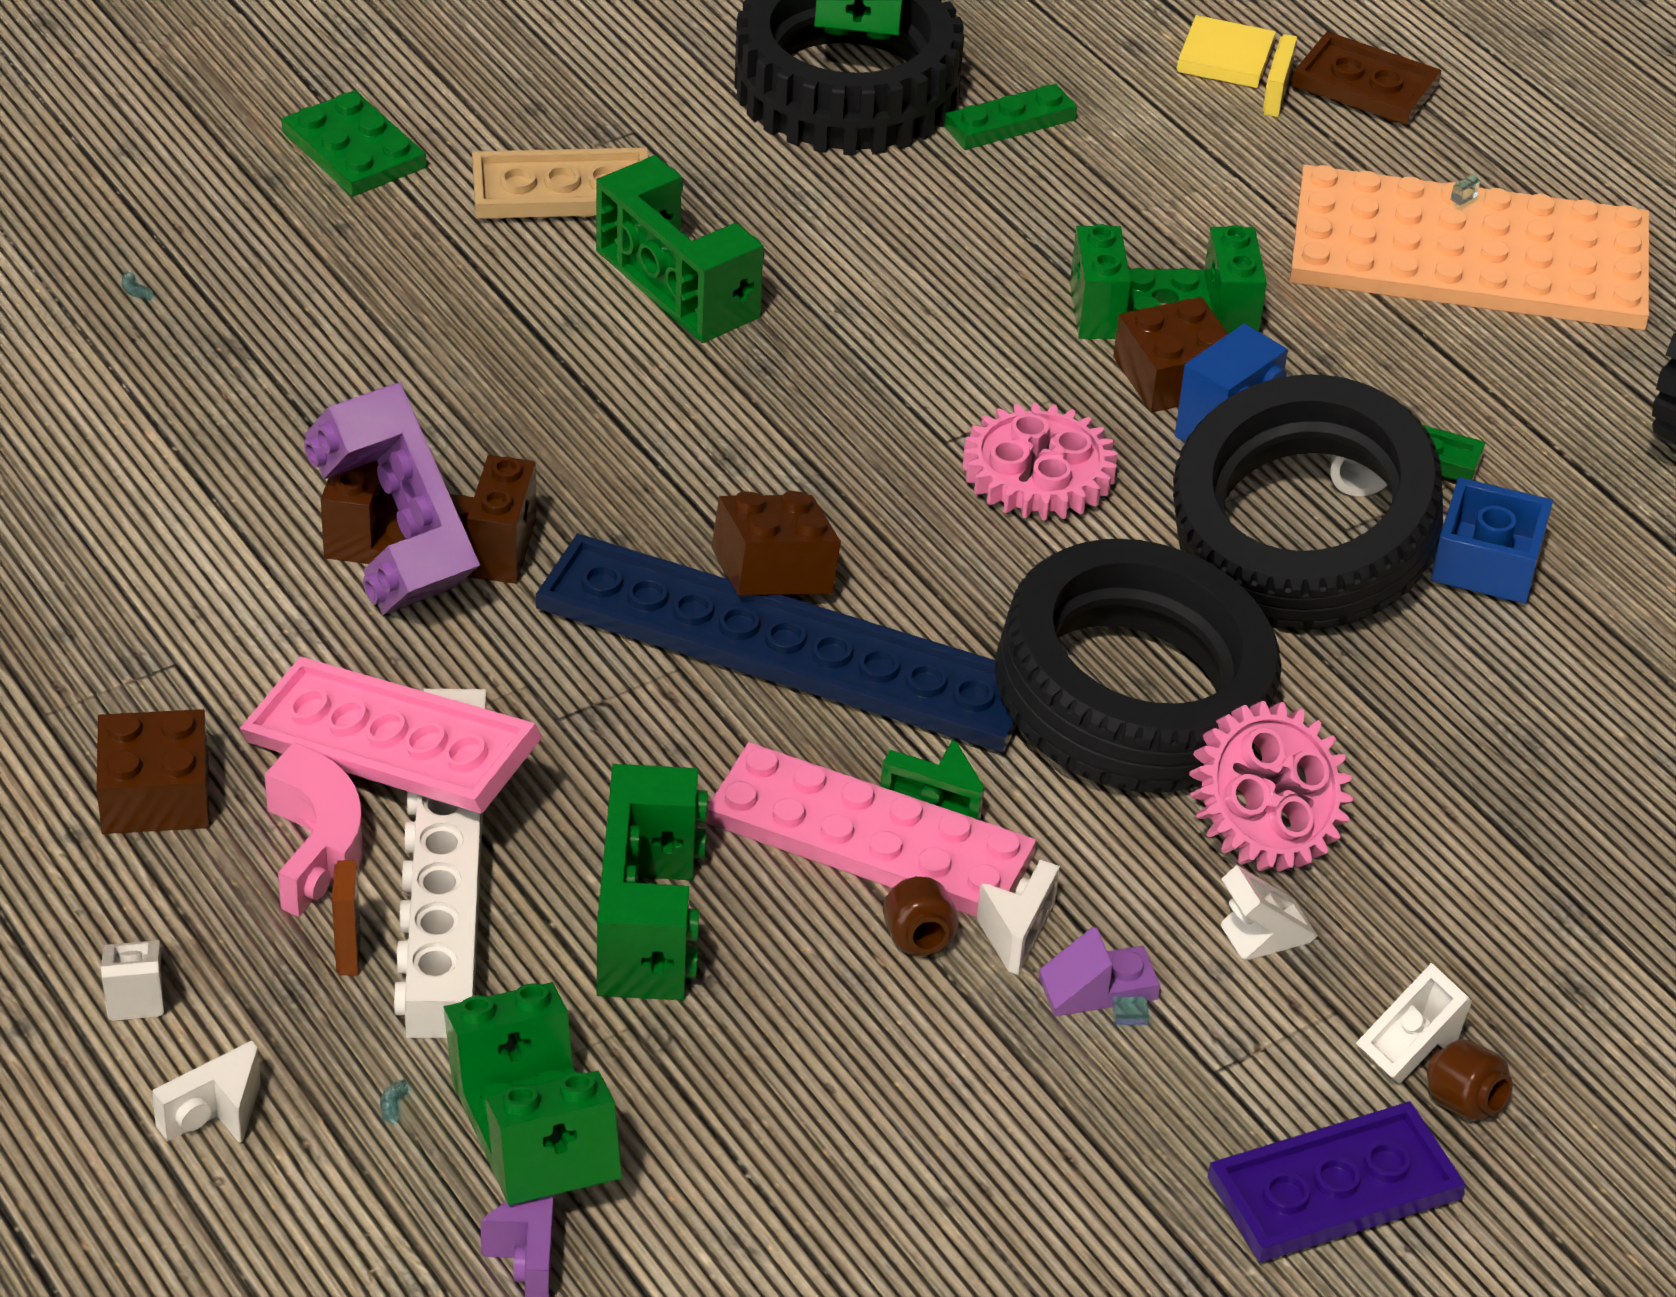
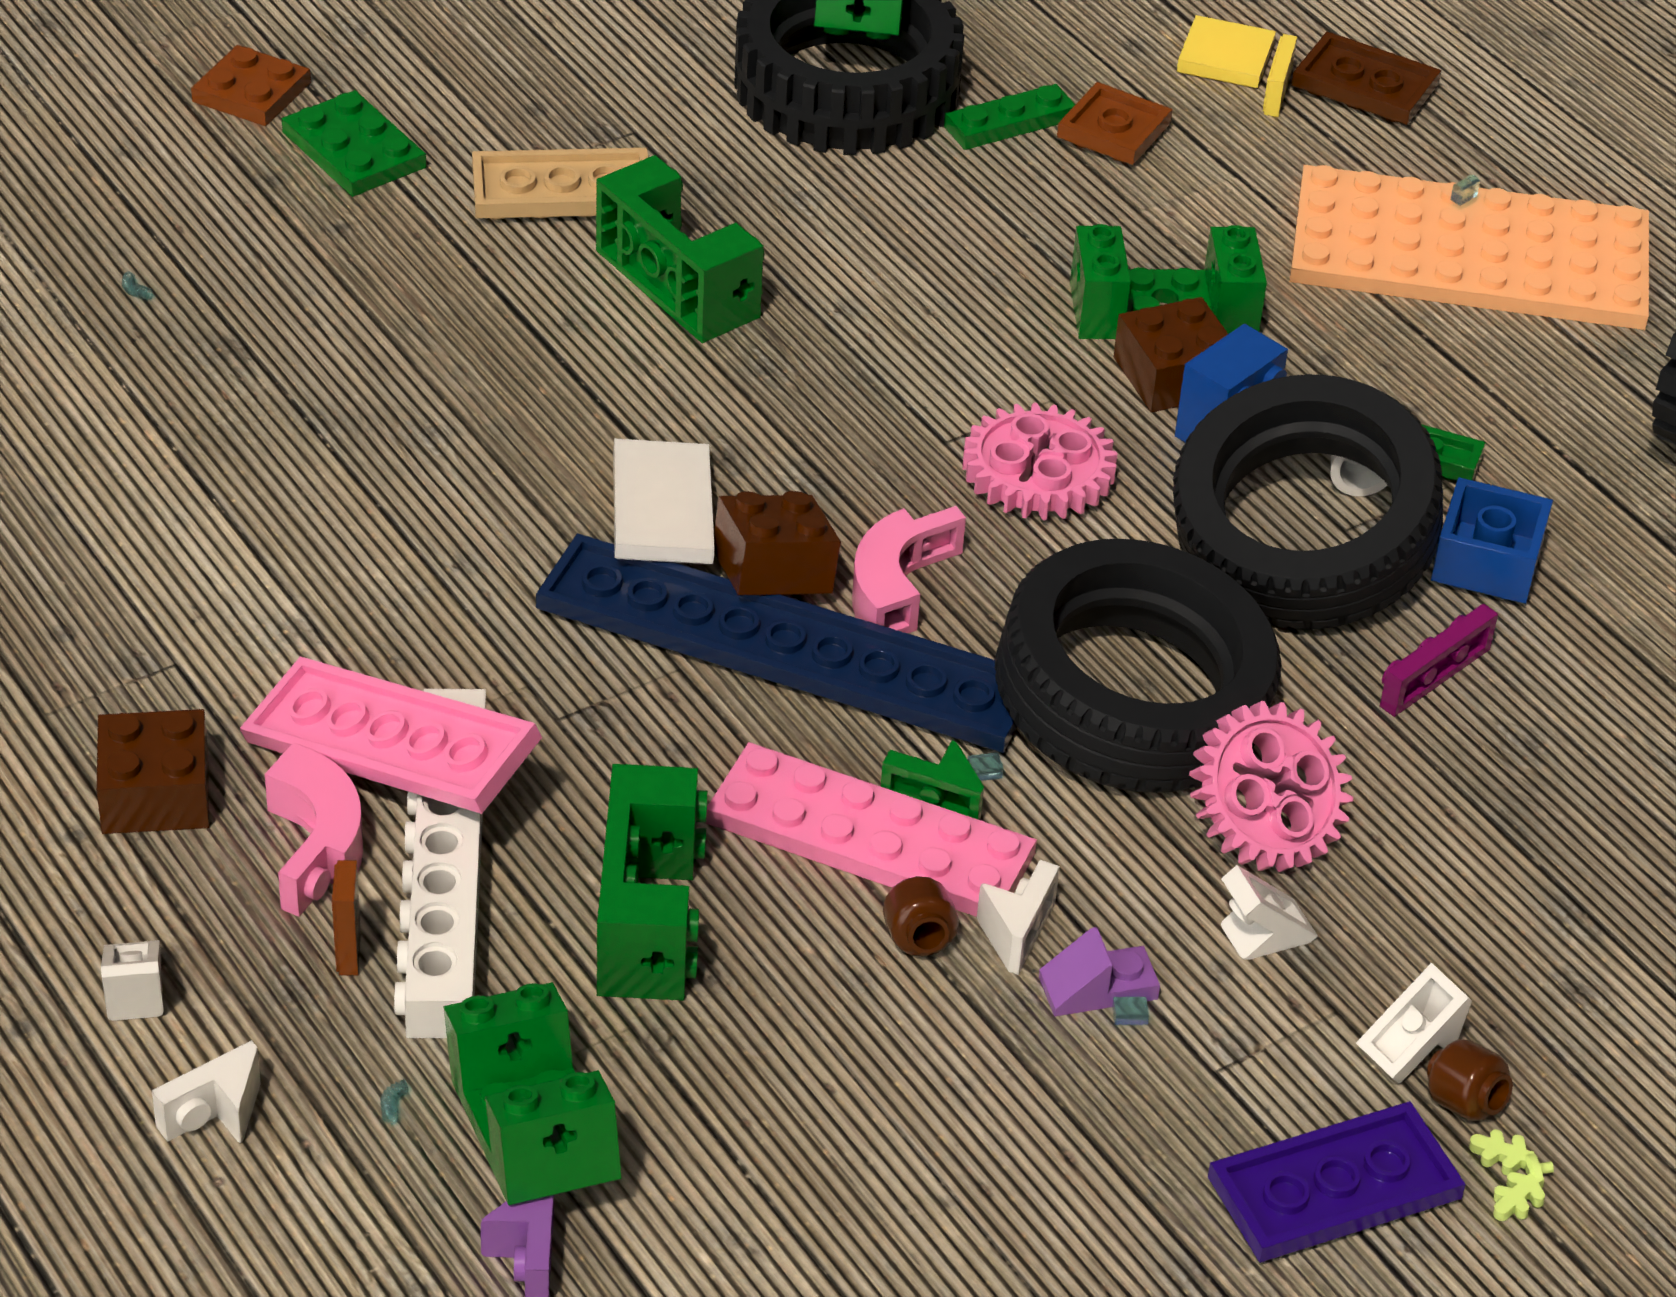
(251, 85): none -> dark orange plate
(385, 430): medium lavender plate -> none
(498, 520): reddish brown plate -> none
(662, 501): none -> white tile
(893, 551): none -> bright pink arch
(987, 766): none -> clear light blue piece
(1114, 123): none -> dark orange plate
(1437, 659): none -> magenta plate
(1519, 1186): none -> yellowish green animal

